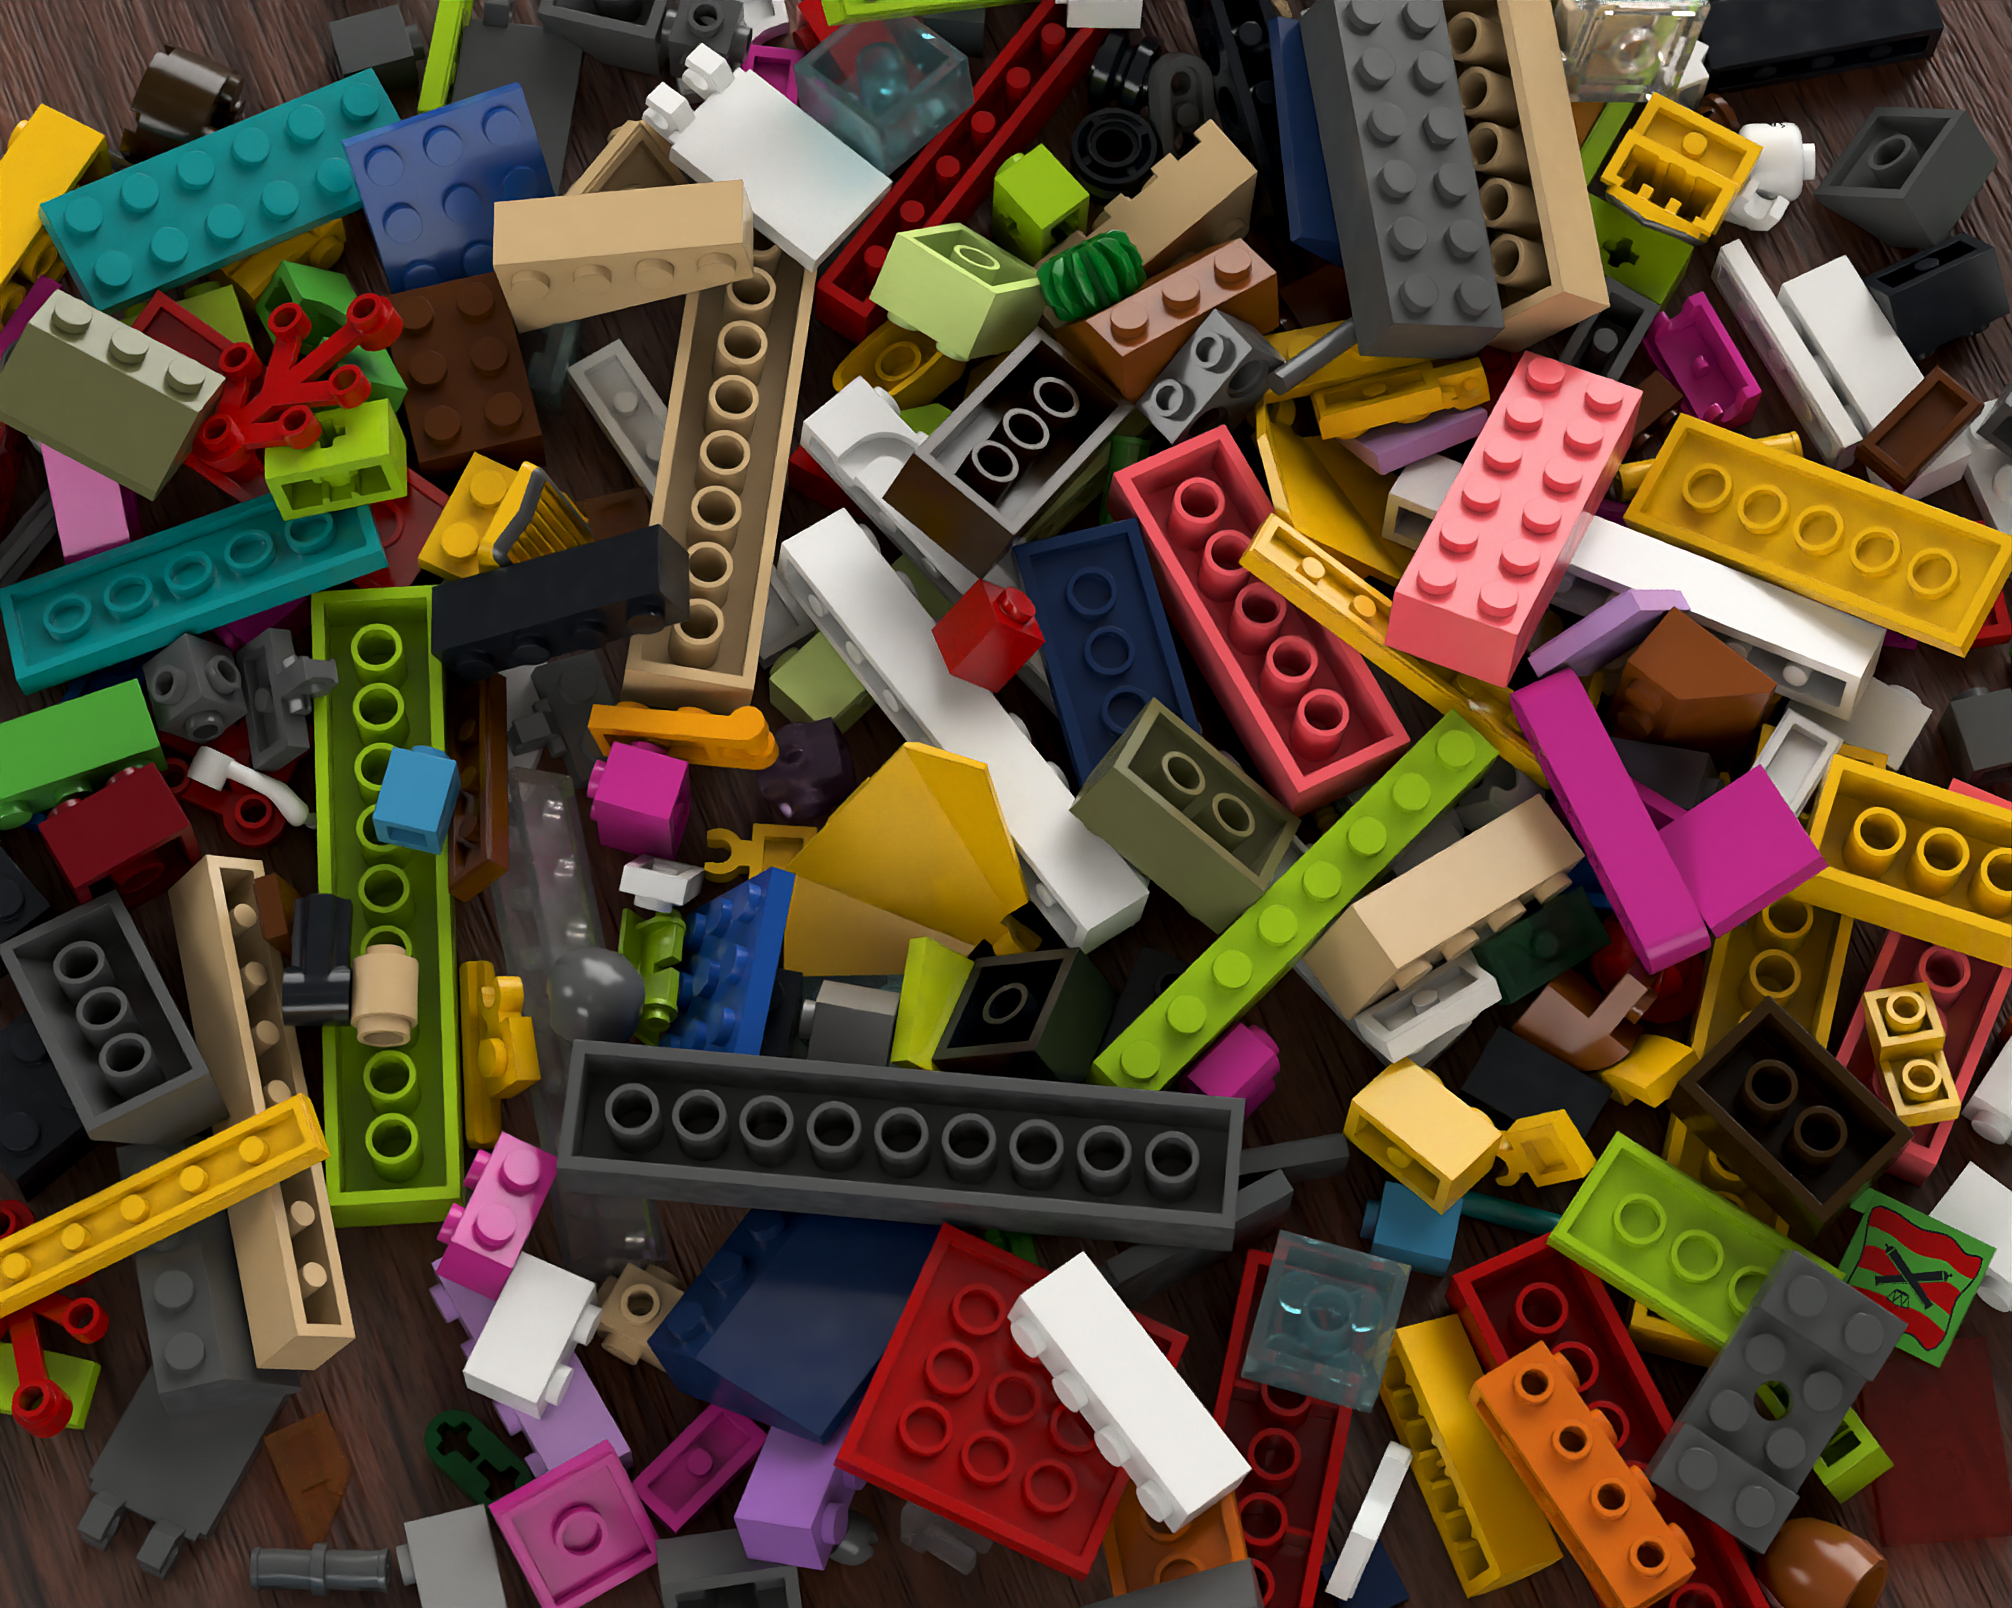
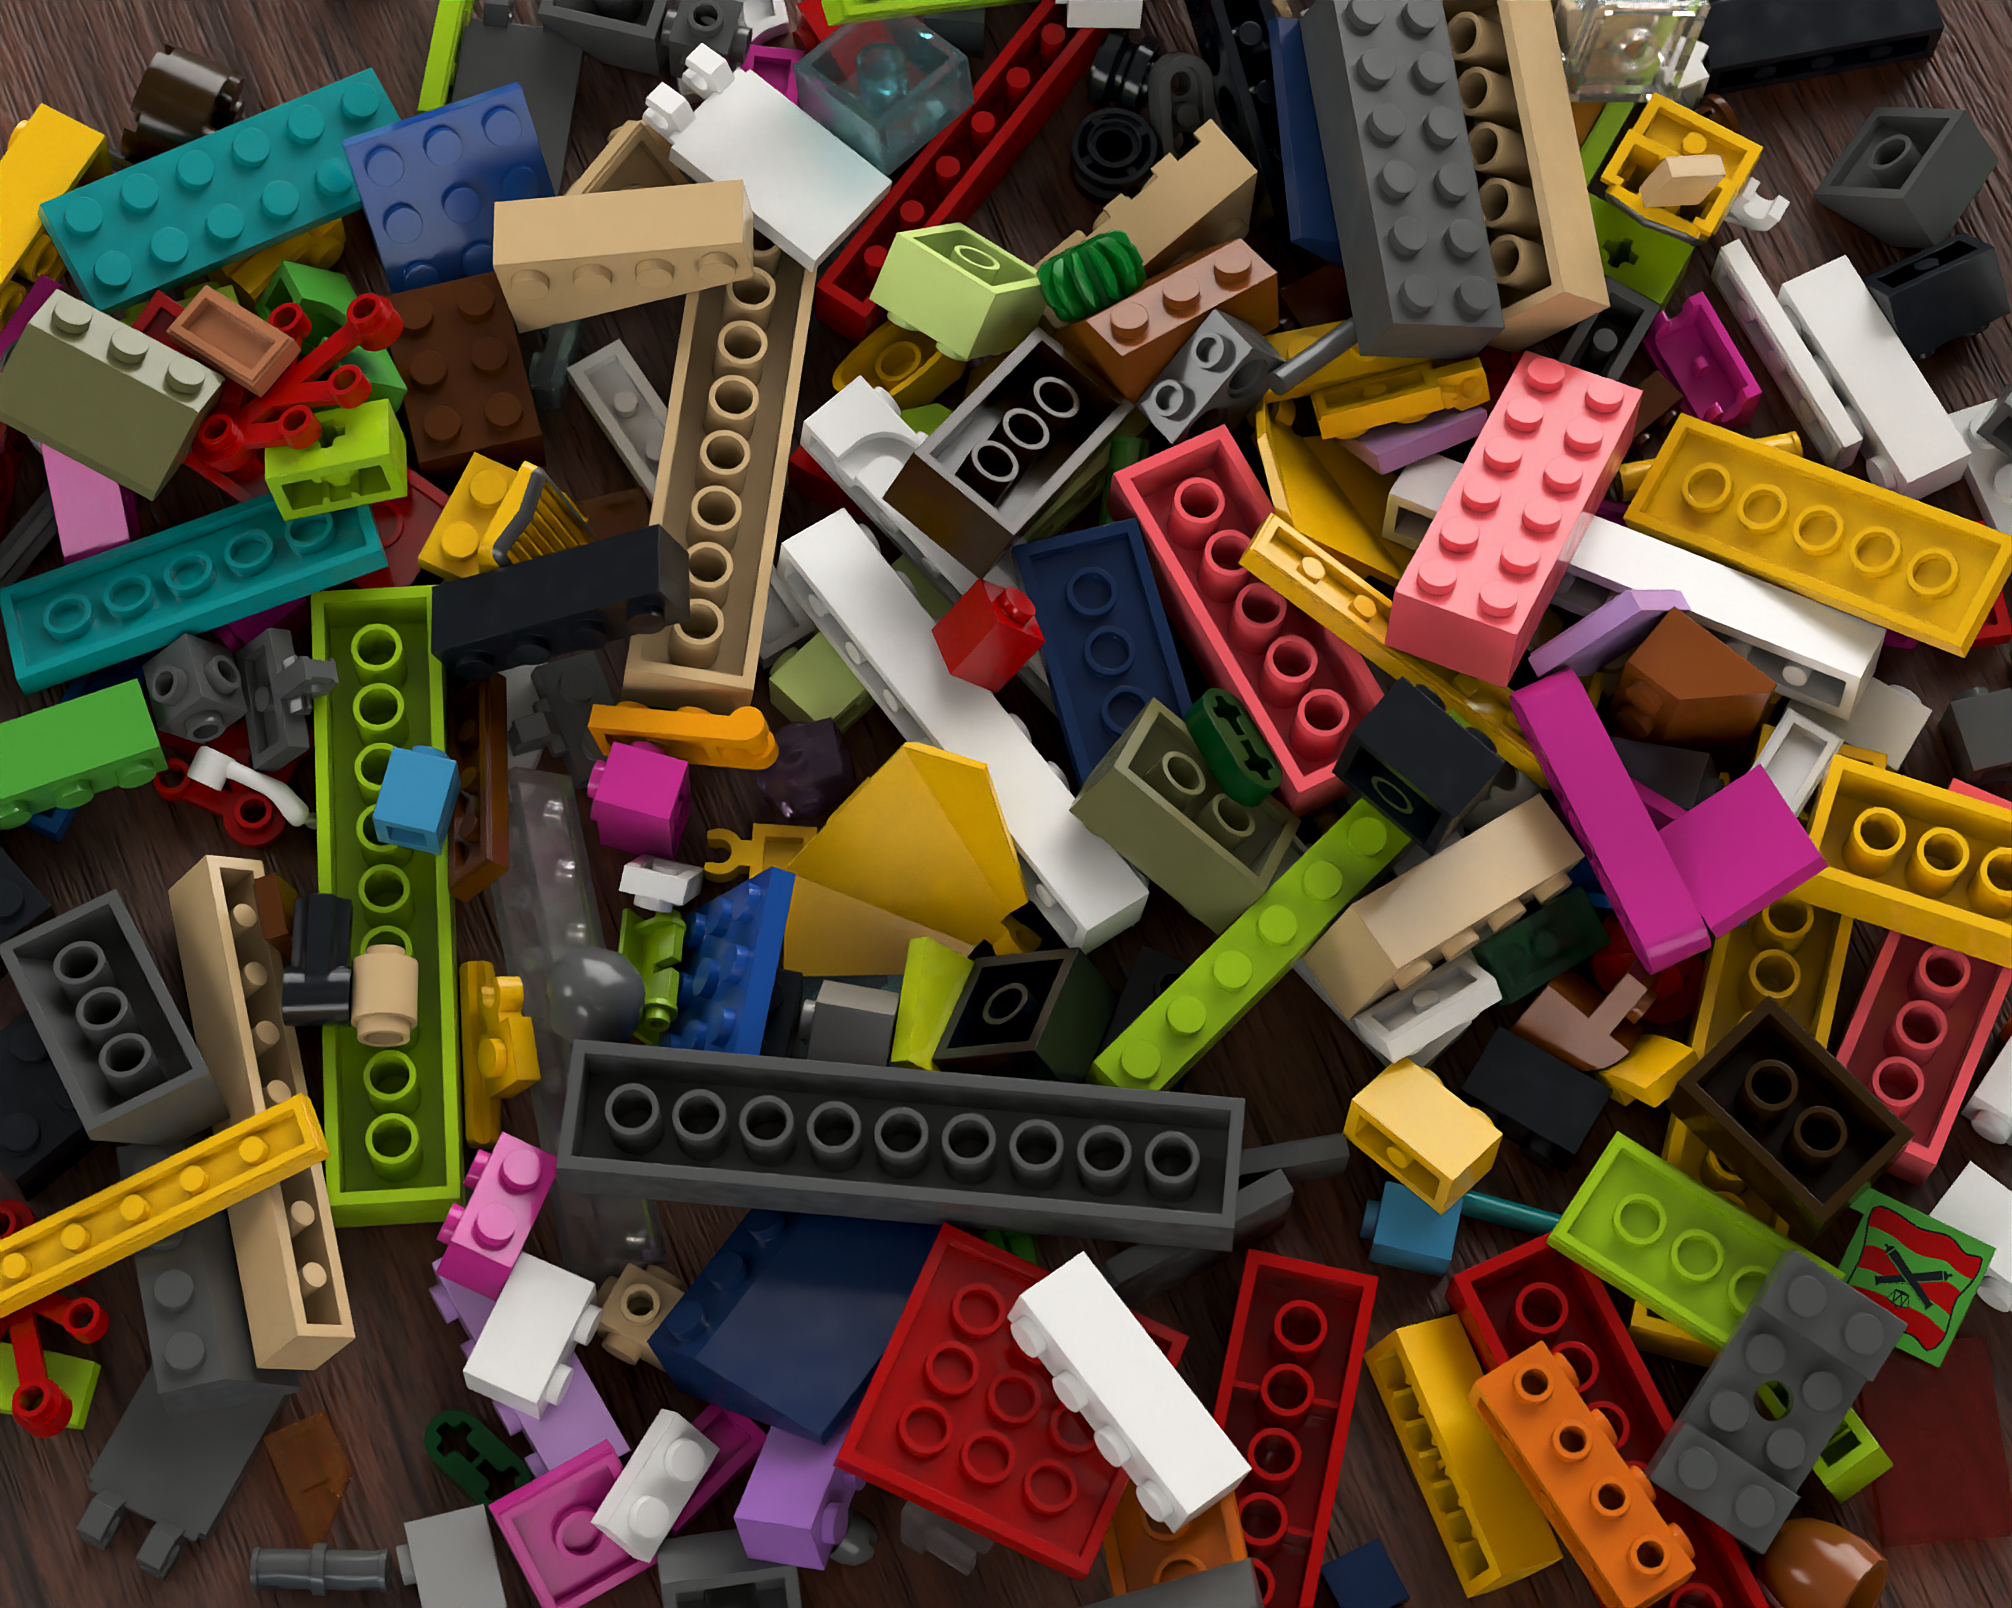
(122, 839): dark red brick -> none
(233, 341): none -> nougat tile
(379, 42): dark grey brick -> none
(655, 1485): none -> white plate
(1036, 205): lime brick -> none
(1233, 747): none -> dark green beam
(1235, 1066): dark pink brick -> none
(1326, 1321): clear light blue brick -> none
(1369, 1521): white tile -> none
(1418, 764): none -> black brick
(1546, 1148): yellow plate -> none
(1682, 180): none -> tan tile
(1782, 161): white head -> none
(1909, 1054): yellow slope -> none
(1919, 429): reddish brown tile -> none

